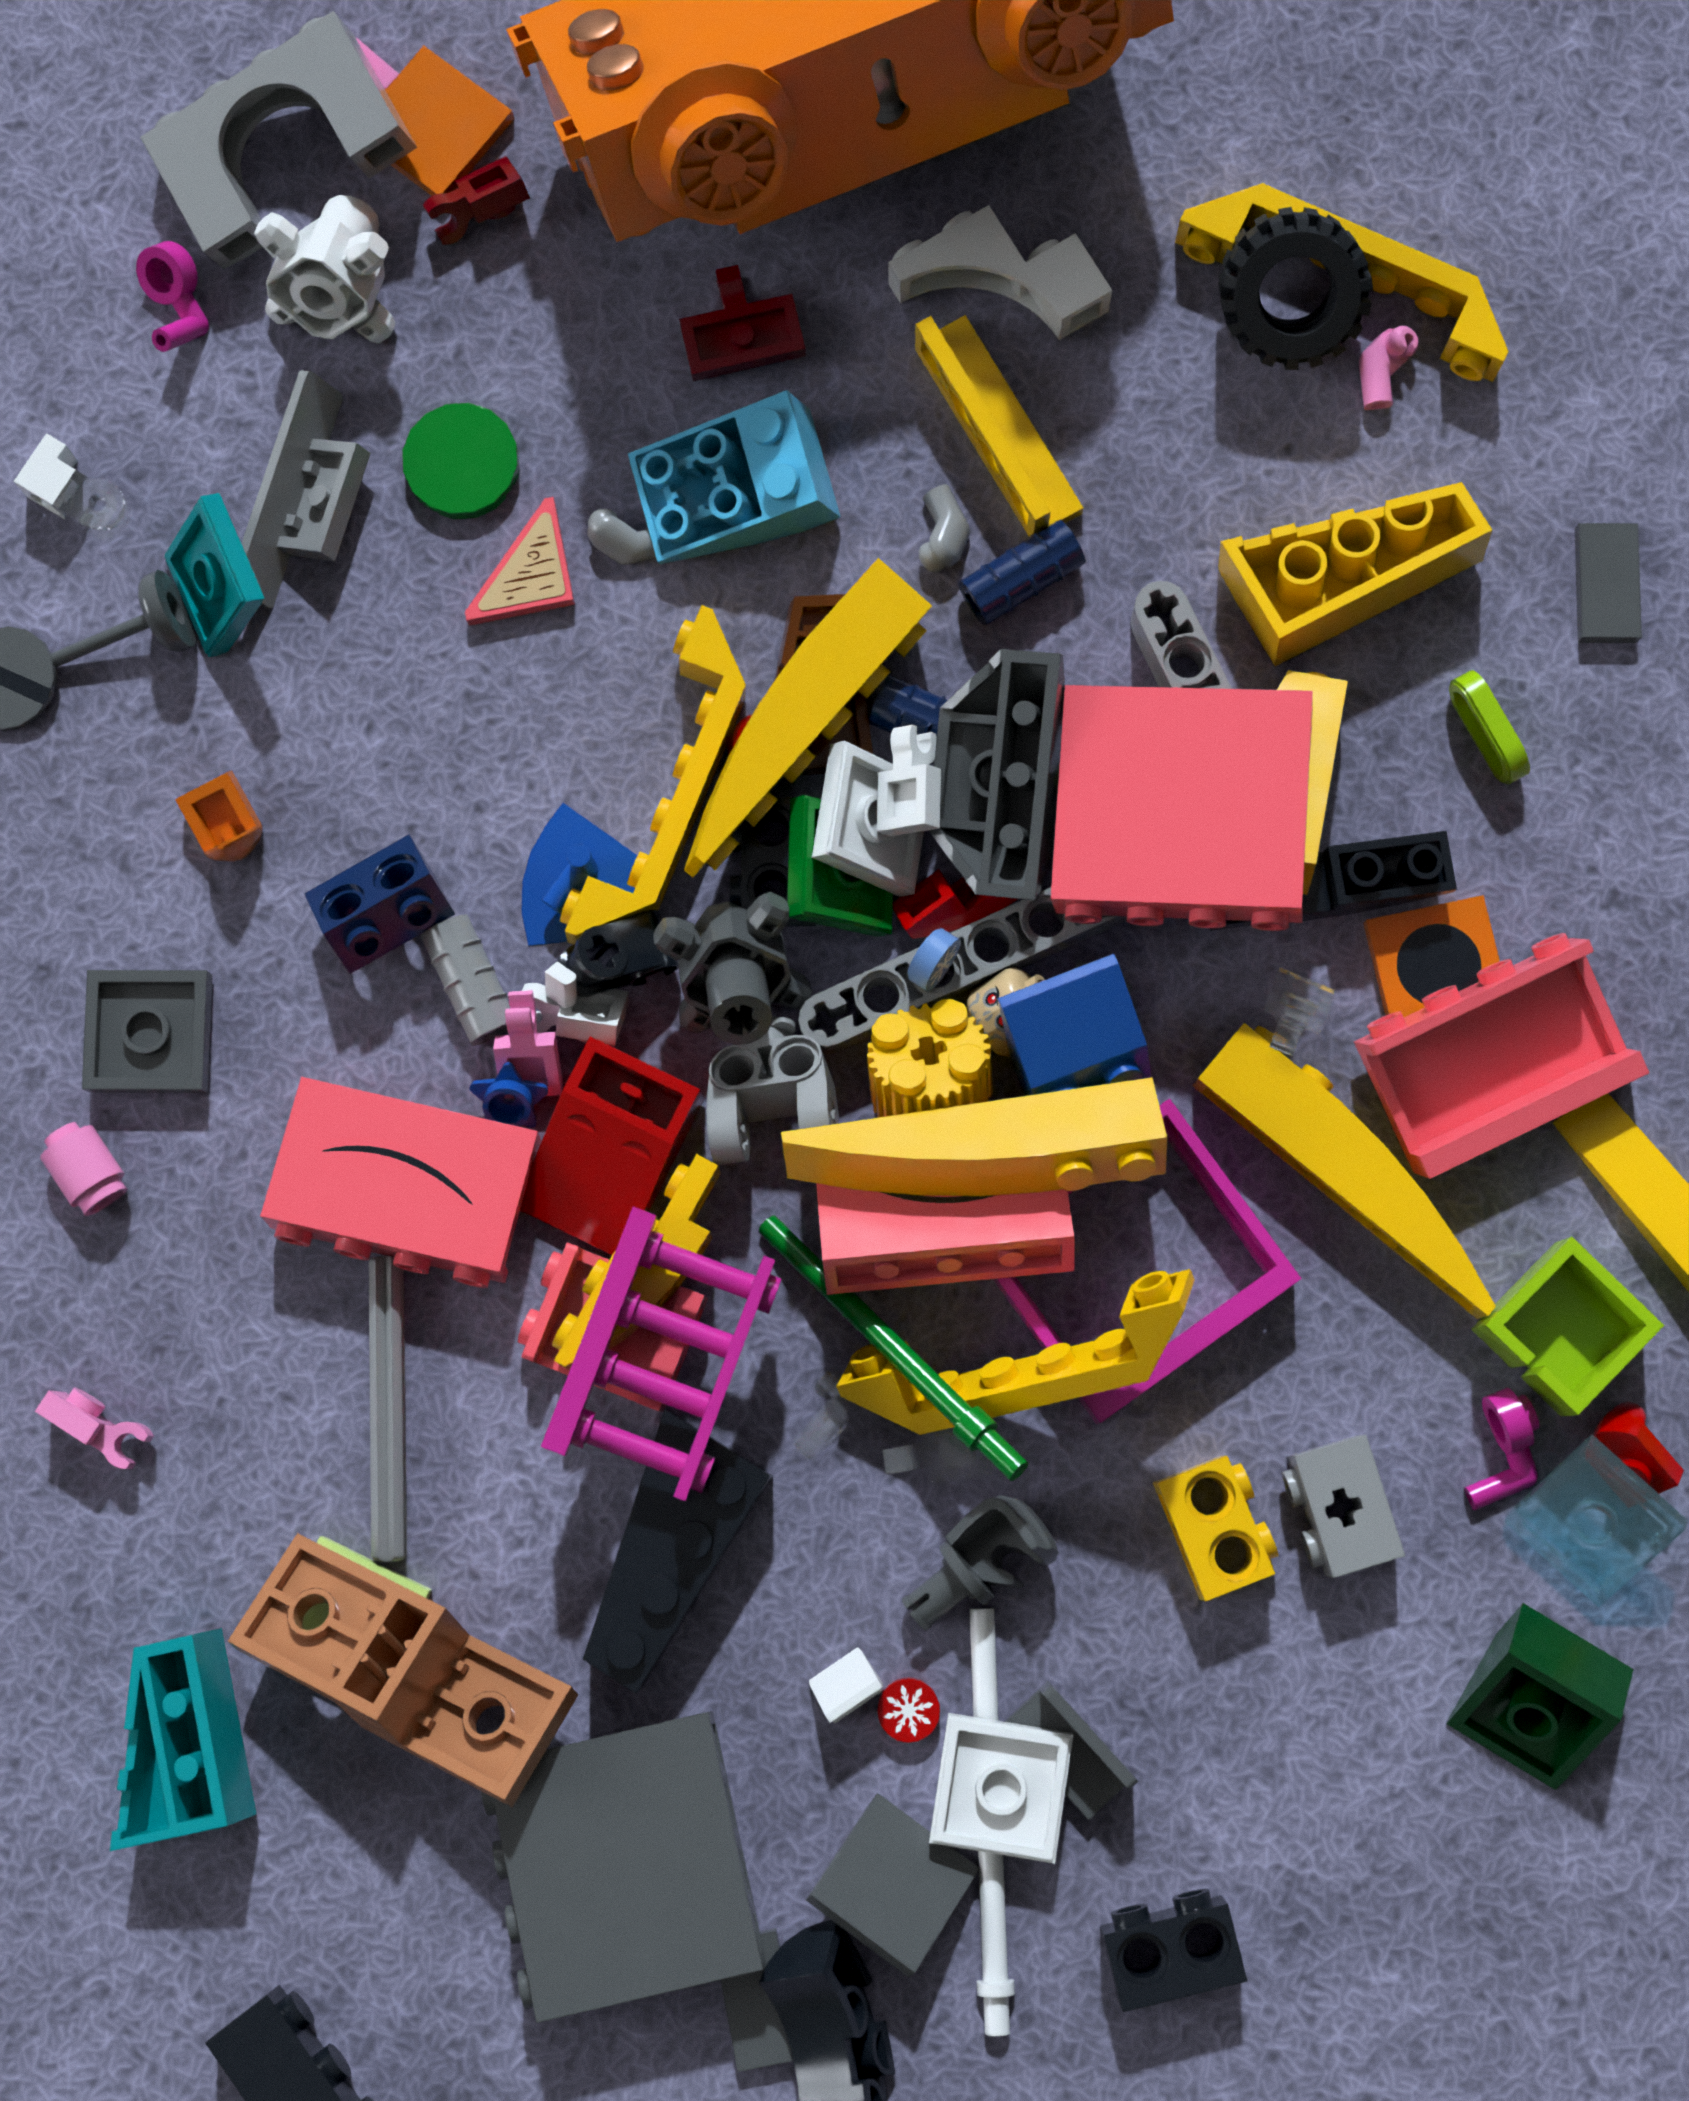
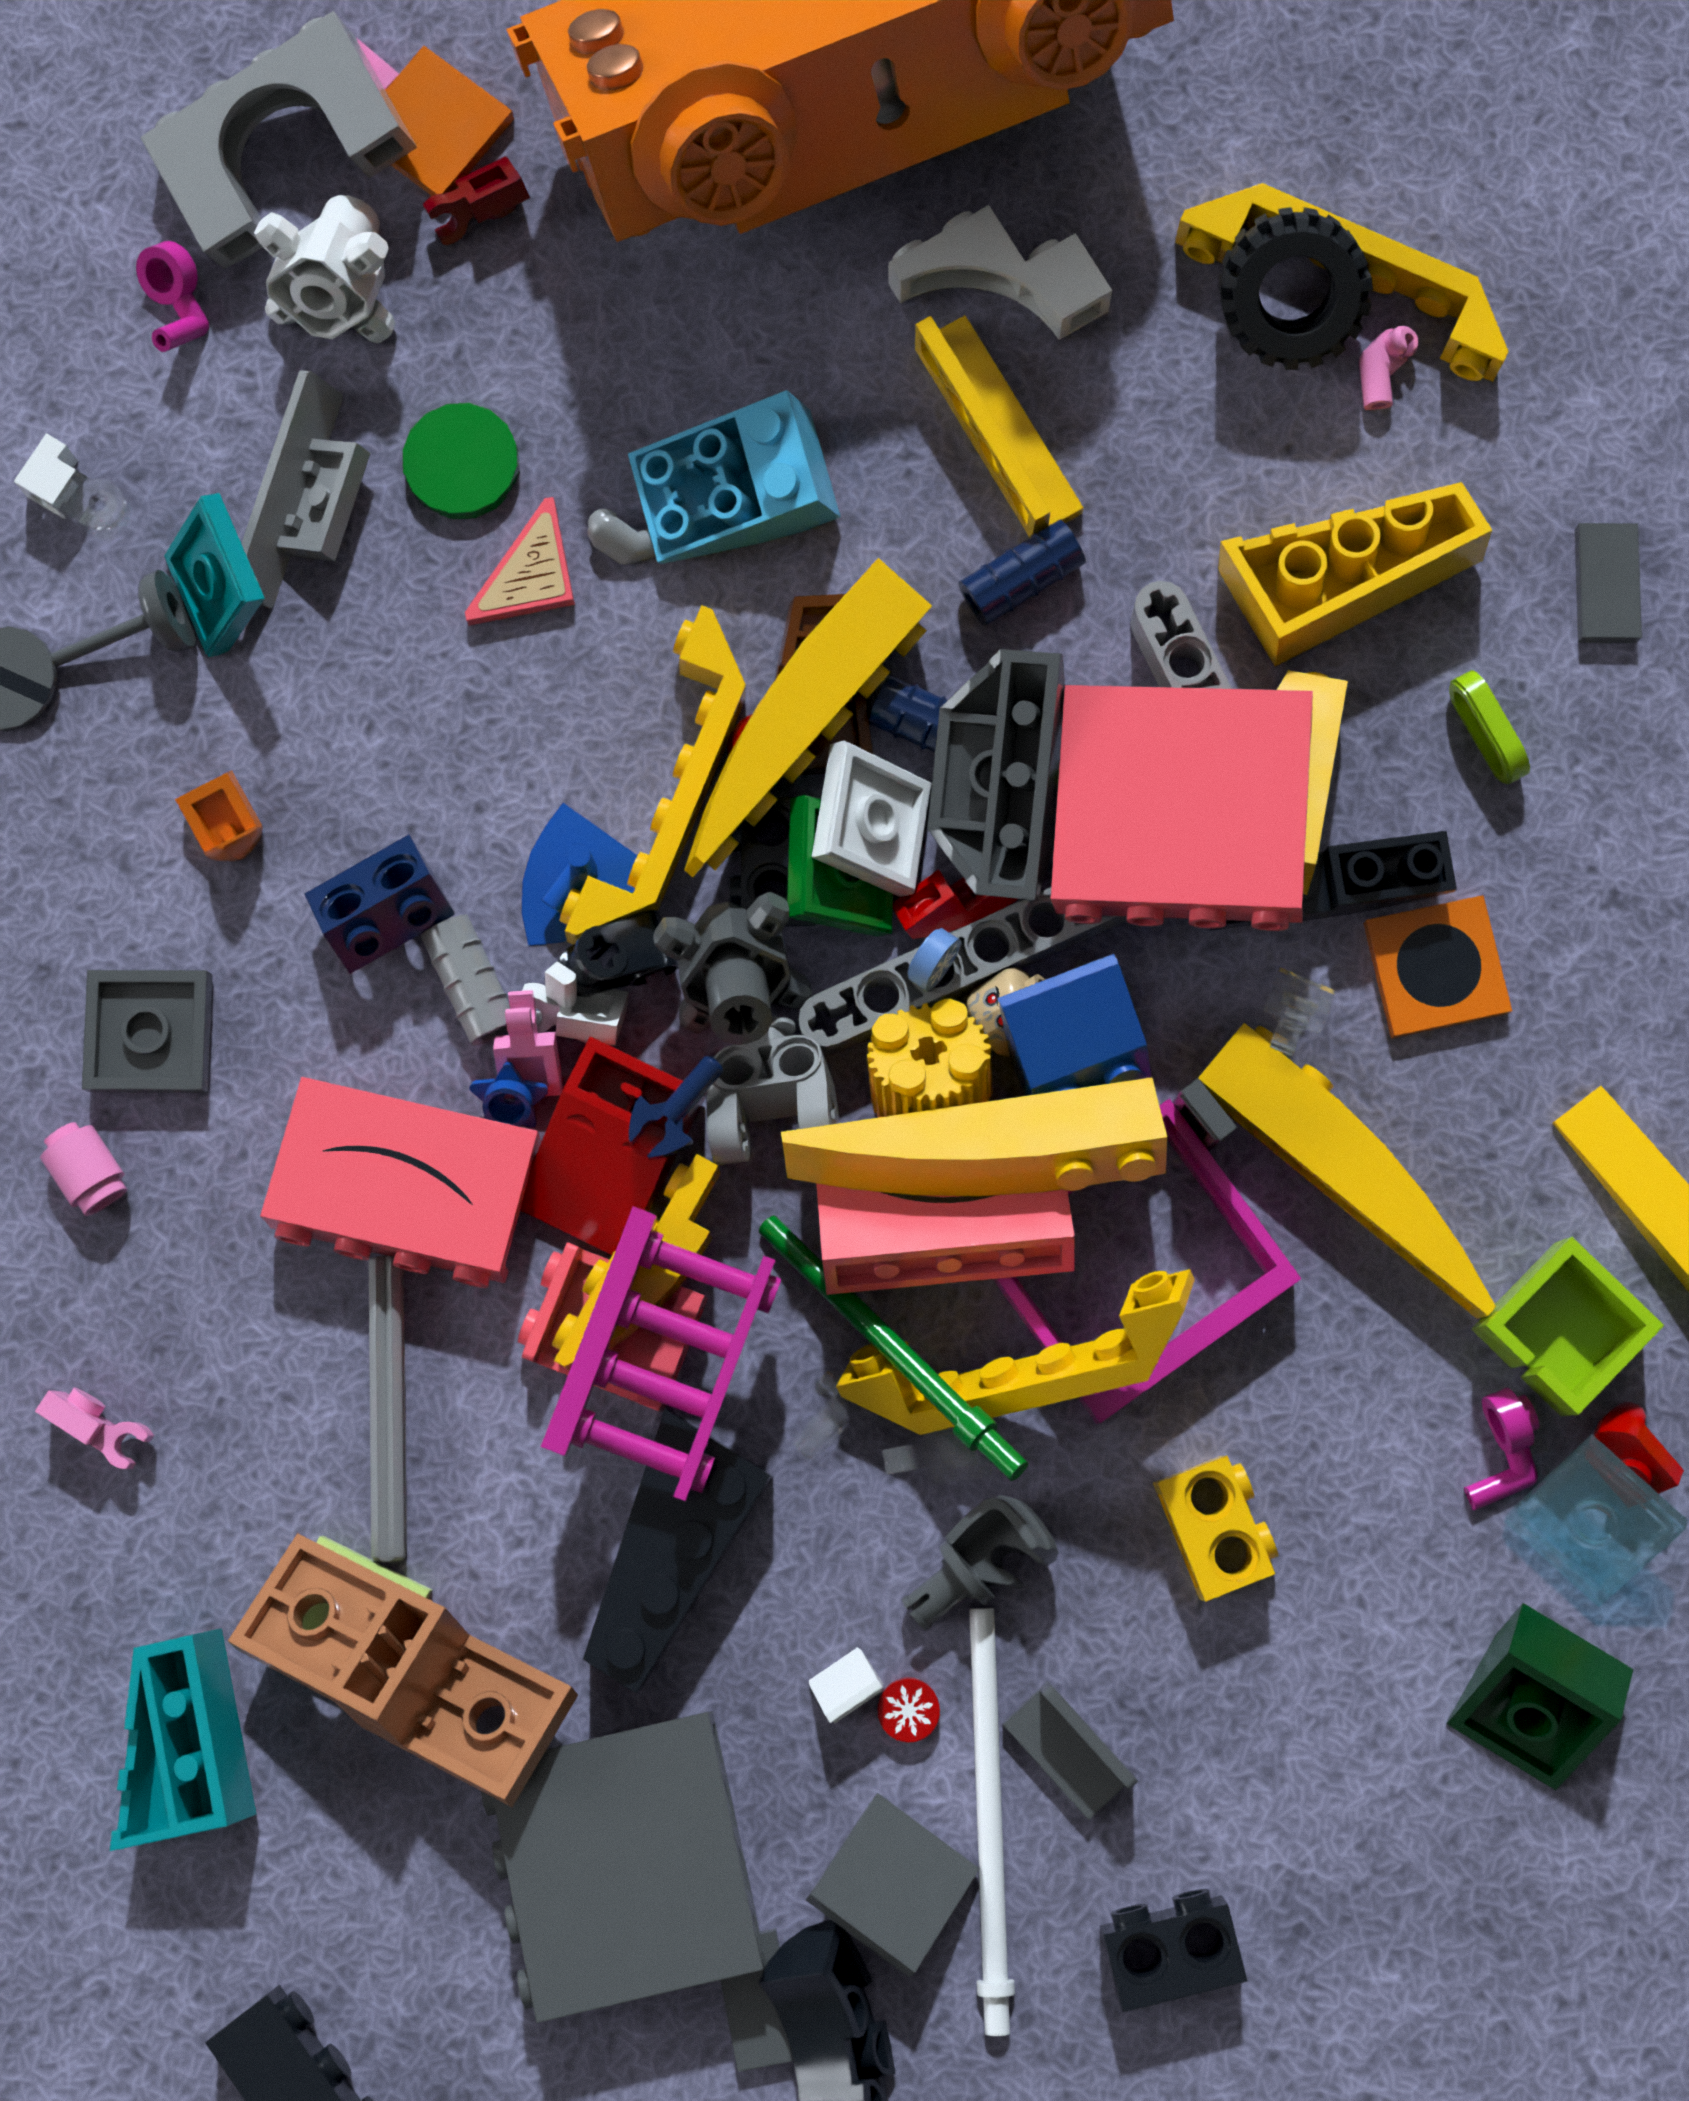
(674, 1110): none -> dark blue bar
(741, 332): dark red plate -> none
(912, 790): white plate -> none
(949, 533): light grey arm -> none
(1001, 1788): white tile -> none
(1204, 1114): none -> dark grey tile
(1369, 1529): light grey brick -> none
(1497, 1056): coral panel -> none

